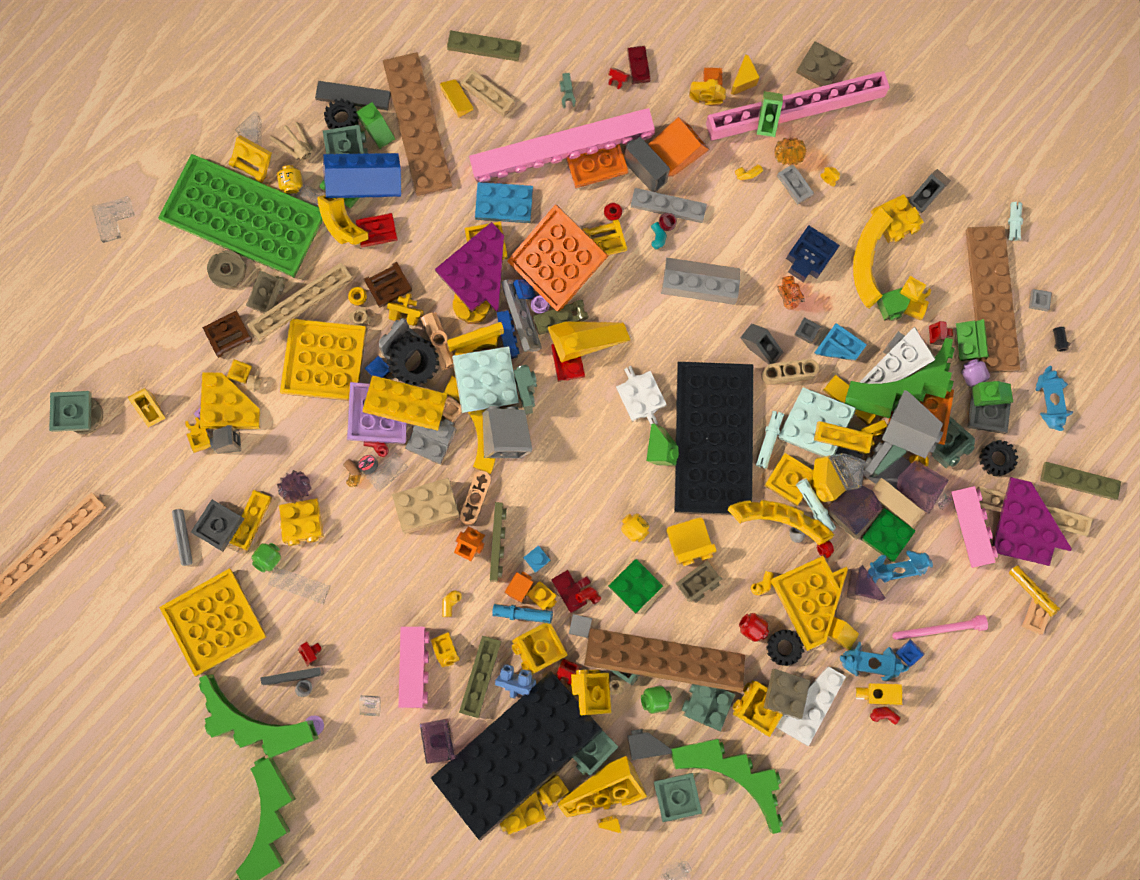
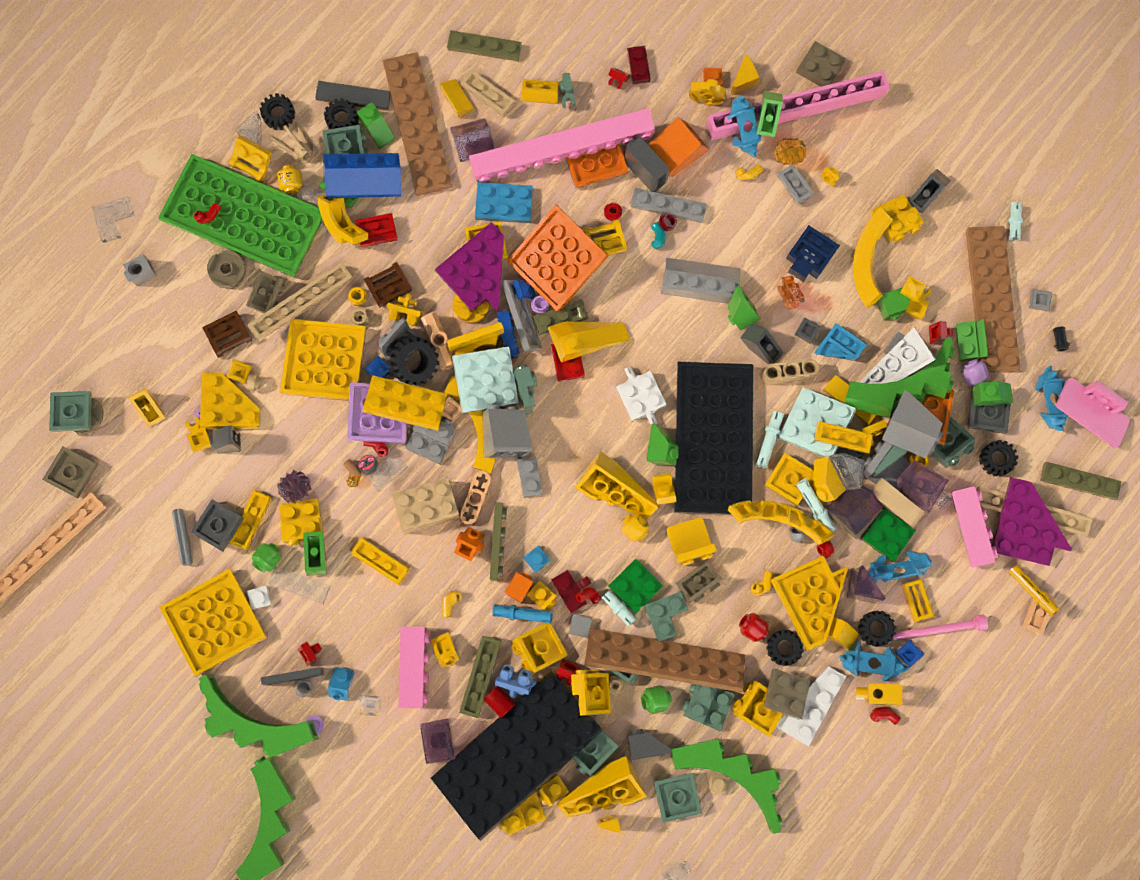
(70, 472): none -> dark tan plate
(146, 273): none -> light grey brick
(205, 217): none -> red arm
(259, 597): none -> white plate
(275, 102): none -> black tyre
(314, 553): none -> bright green slope
(340, 683): none -> dark azure bracket
(380, 561): none -> yellow tile
(472, 138): none -> slope
(499, 701): none -> red piece
(529, 477): none -> light grey plate
(540, 91): none -> yellow slope
(612, 484): none -> yellow wedge
(619, 608): none -> light aqua pin
(660, 613): none -> sand green plate
(663, 488): none -> yellow bracket
(742, 310): none -> bright green slope
(744, 111): none -> dark azure piece
(888, 625): none -> black tyre
(910, 602): none -> yellow tile
(1095, 409): none -> bright pink bracket

